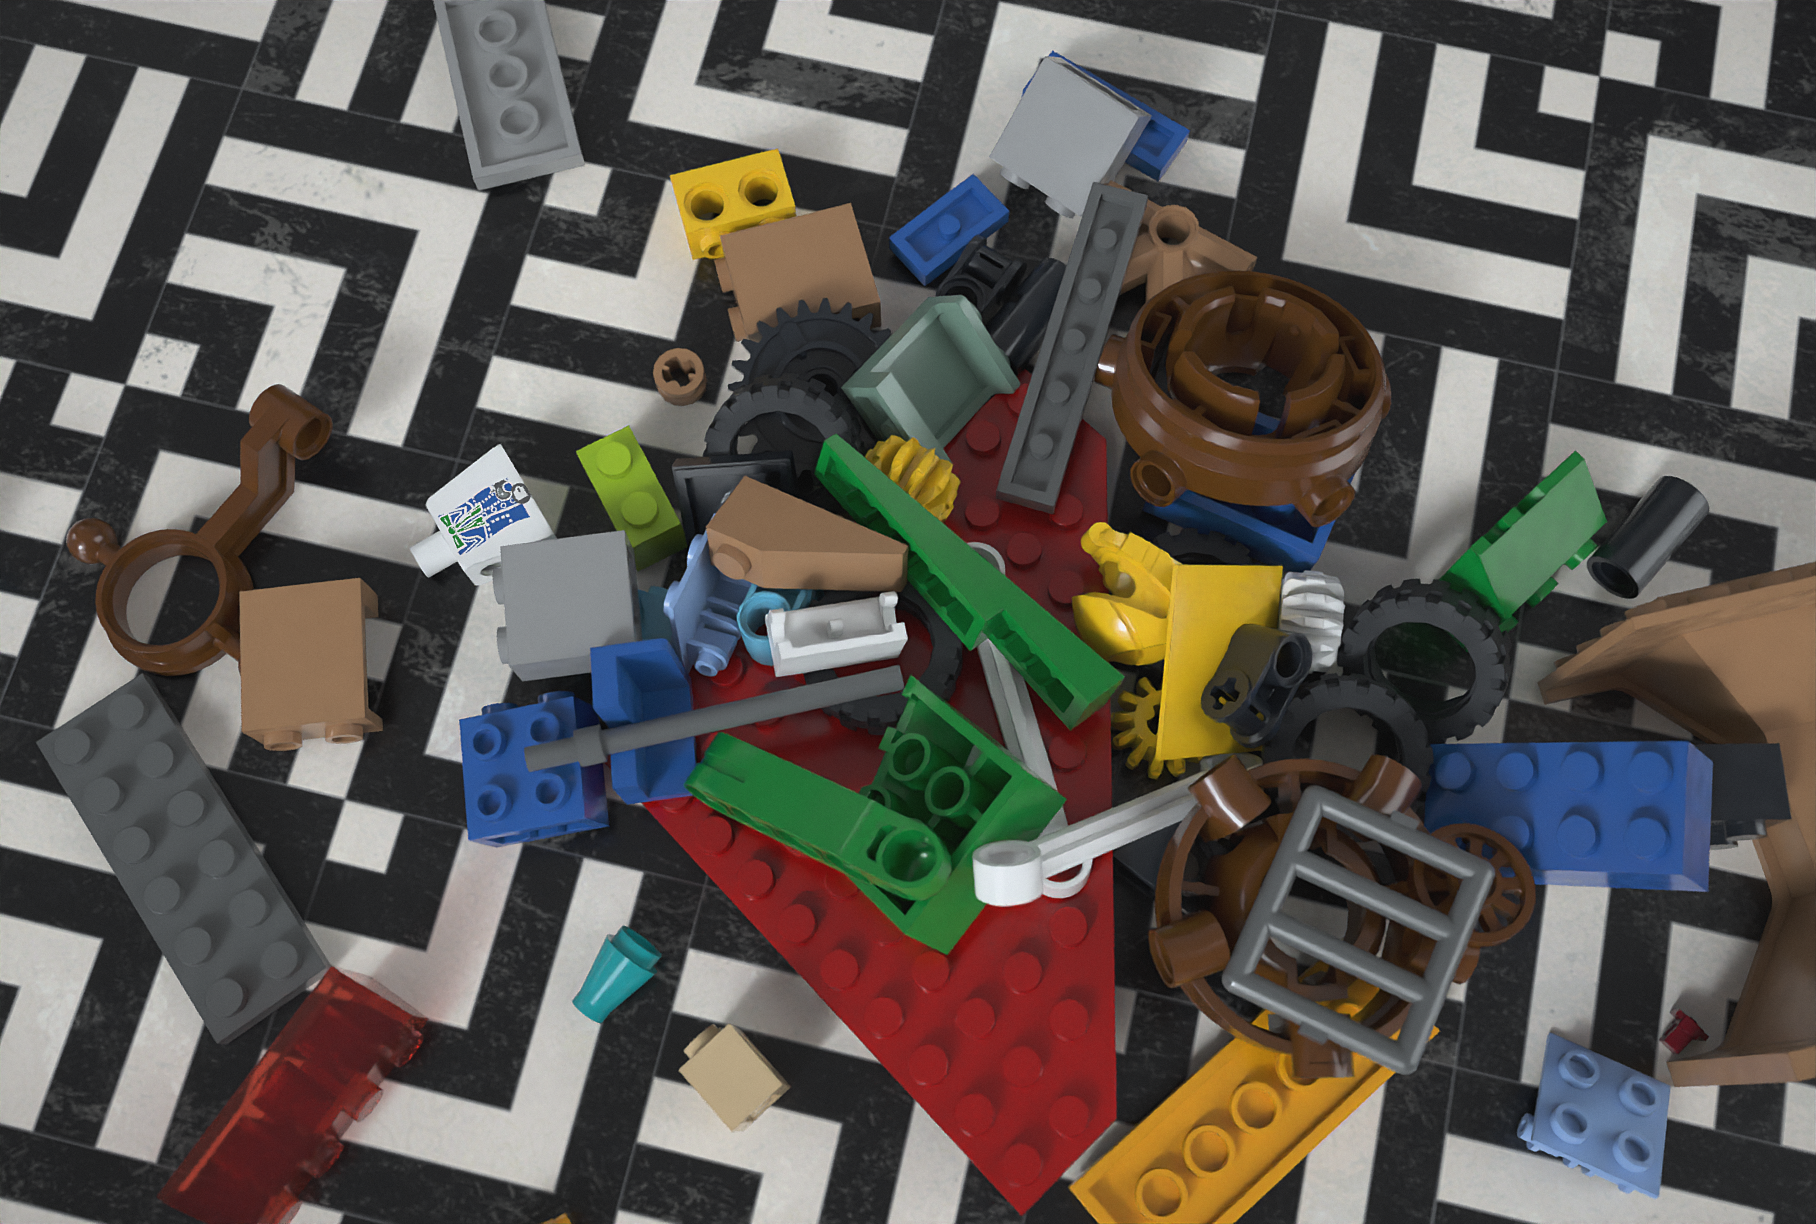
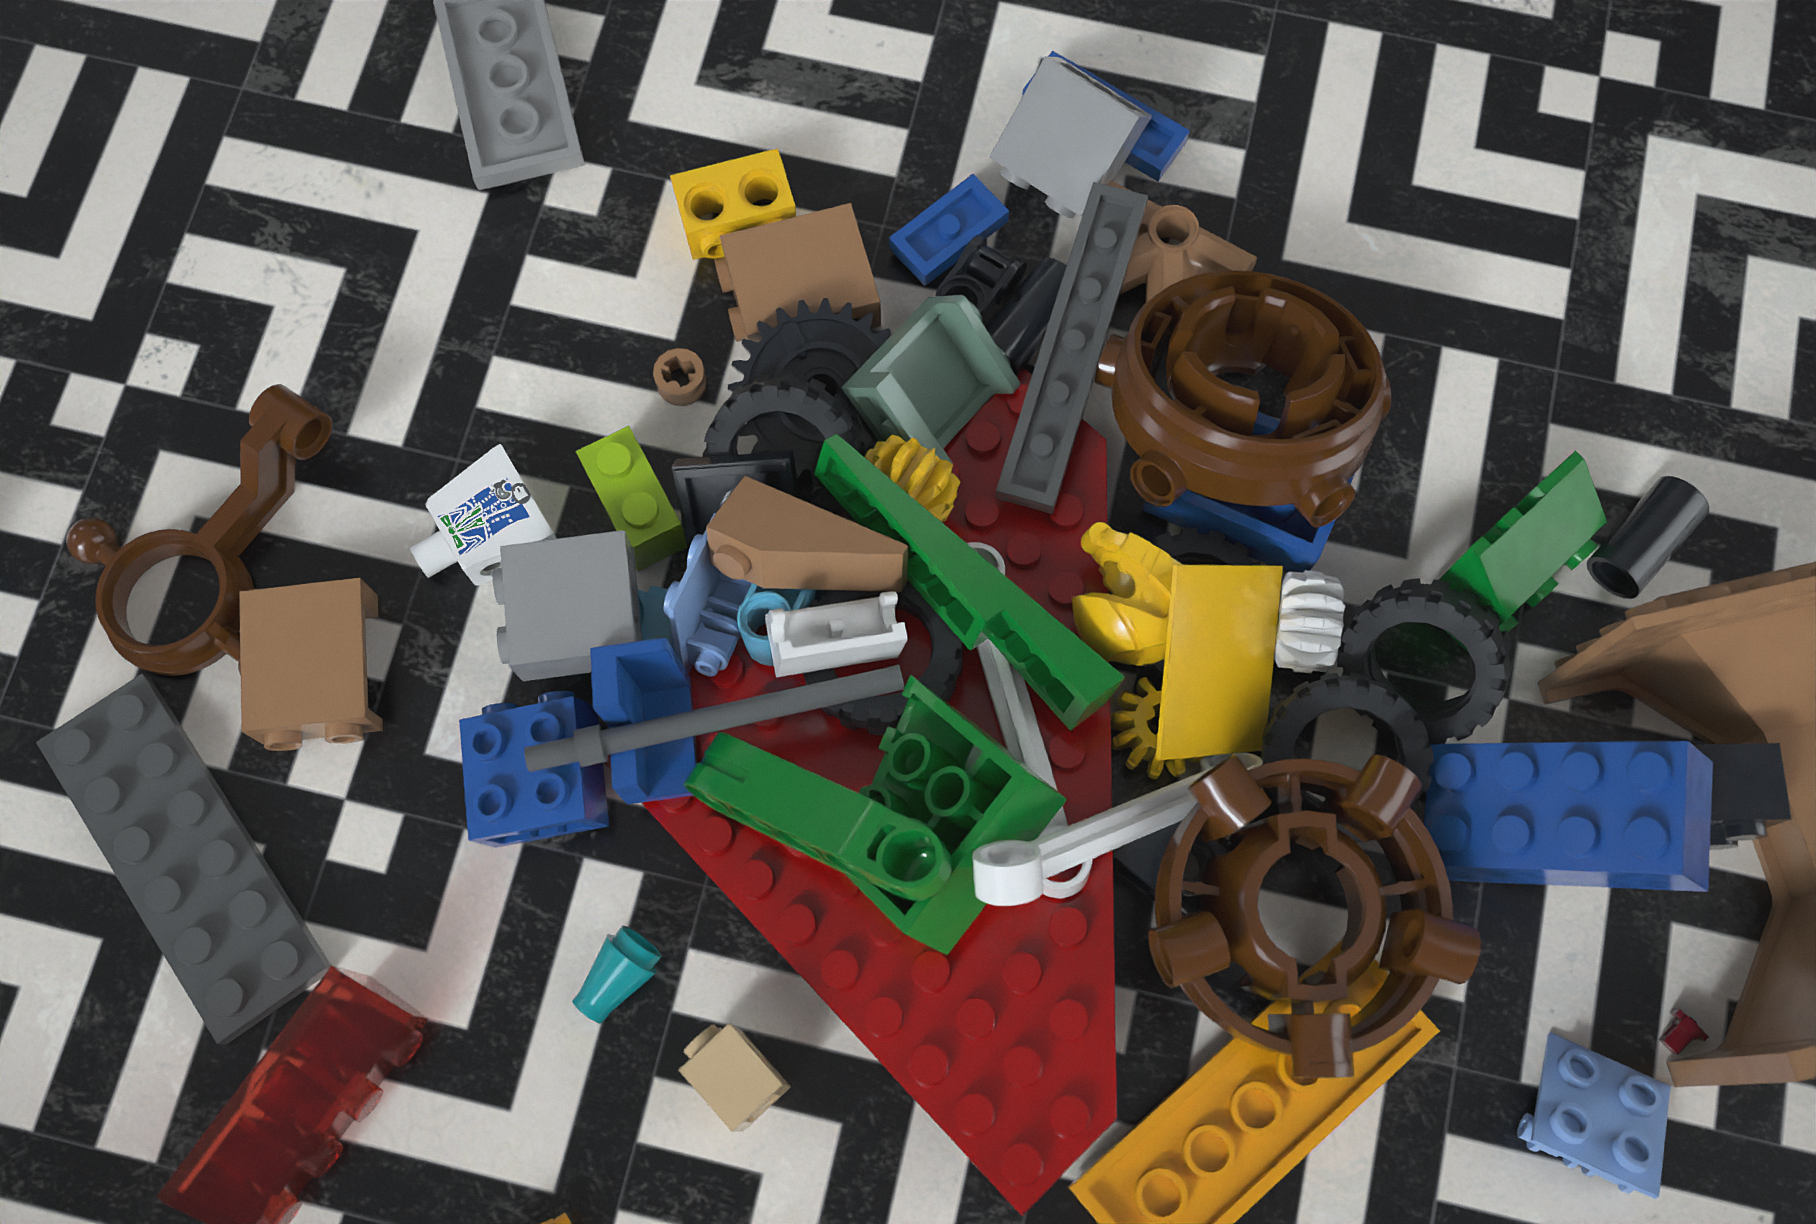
(1254, 677): black piece -> none
(1449, 930): dark grey bar -> none
(1503, 855): reddish brown wheel -> none

